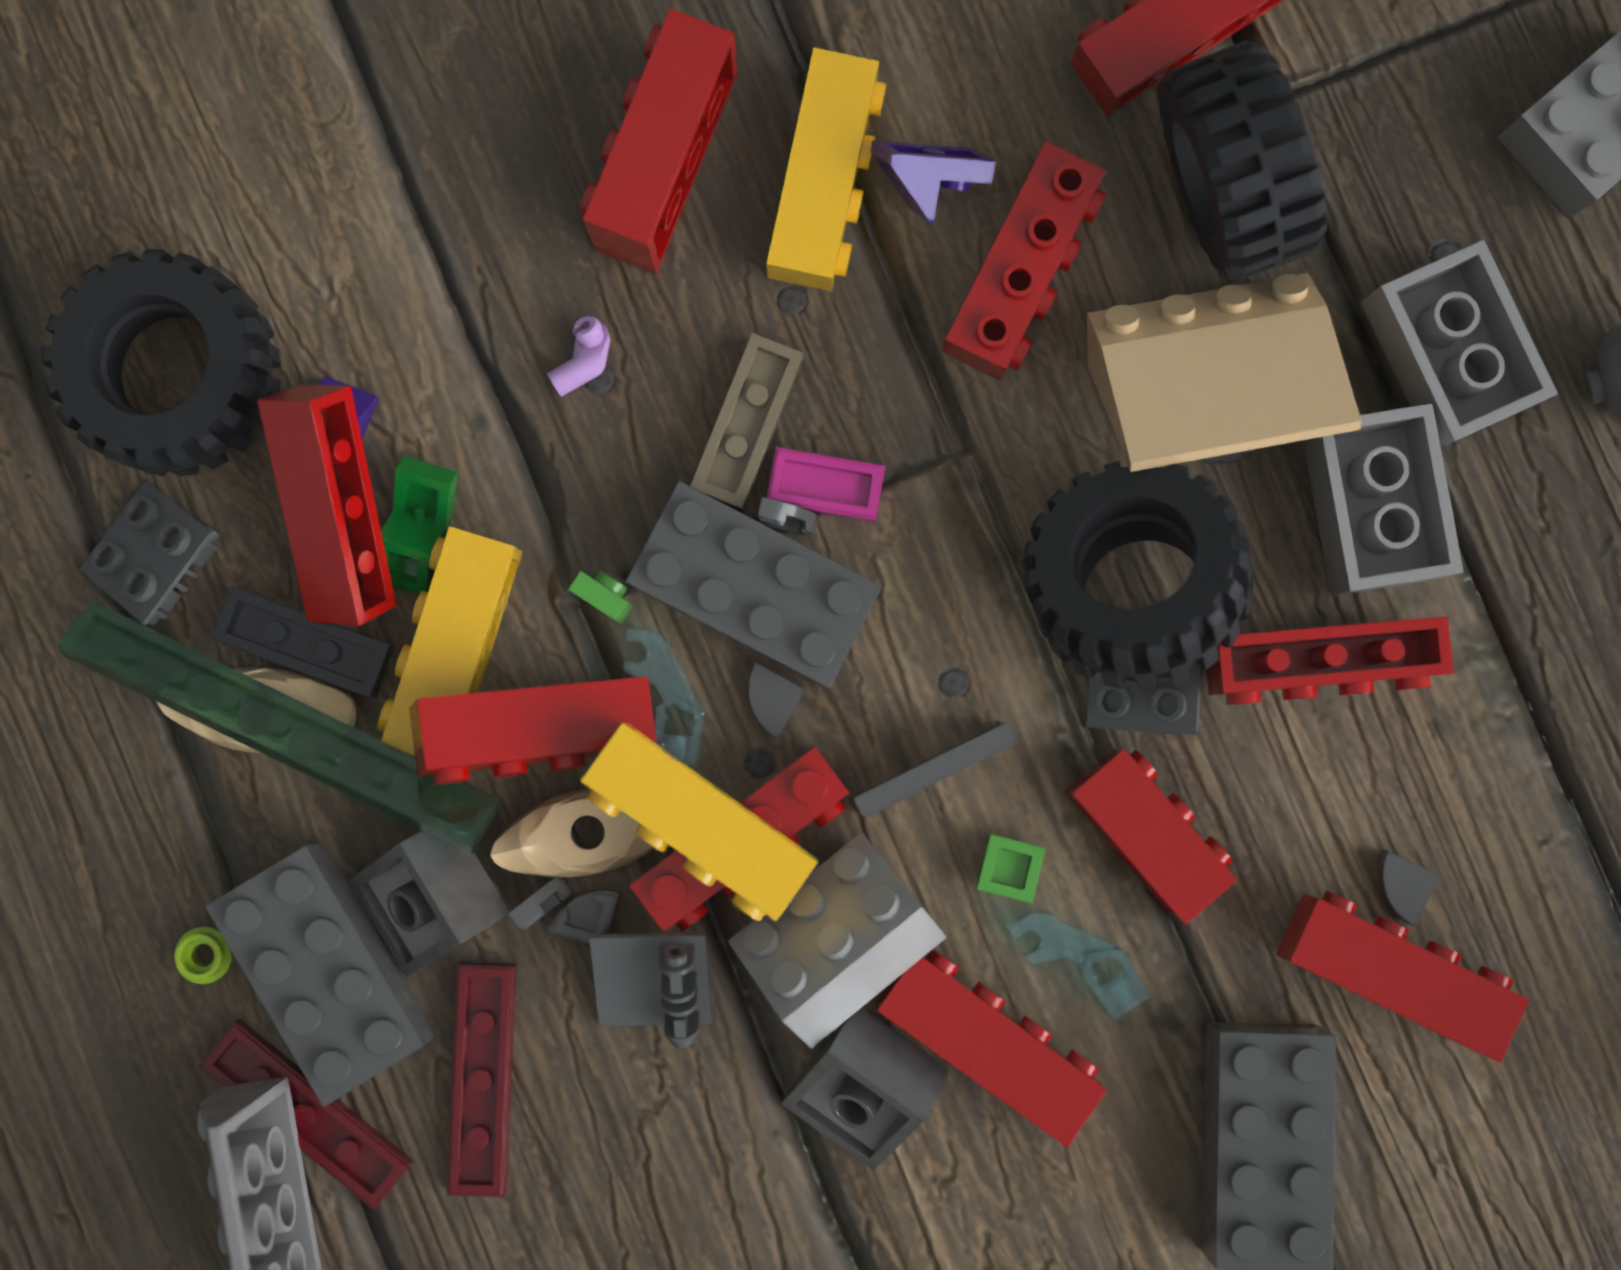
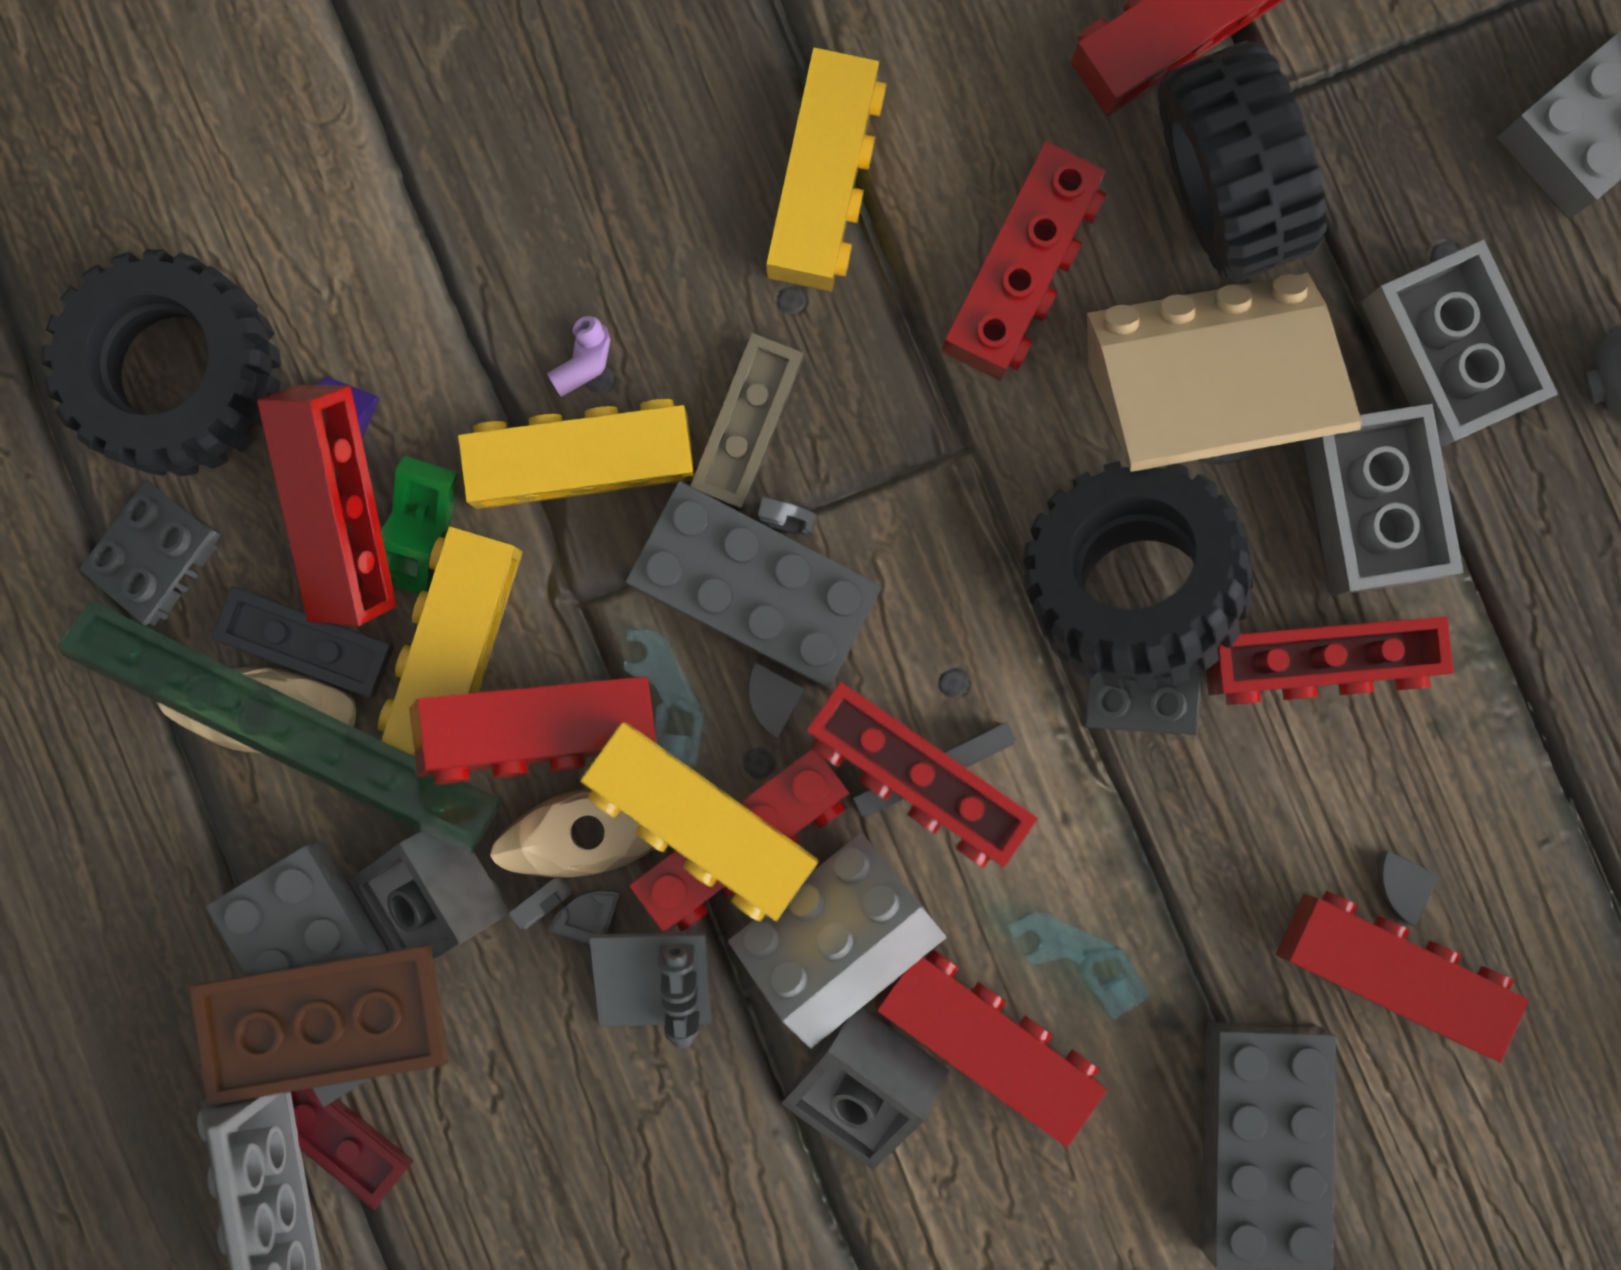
(187, 955): lime plate -> none
(319, 1025): none -> reddish brown plate
(481, 1079): dark red tile -> none
(576, 455): none -> yellow brick
(602, 593): bright green plate -> none
(660, 140): red brick -> none
(826, 484): dark pink tile -> none
(921, 170): slope -> none
(923, 775): none -> red brick
(1010, 868): bright green plate -> none
(1153, 834): red brick -> none

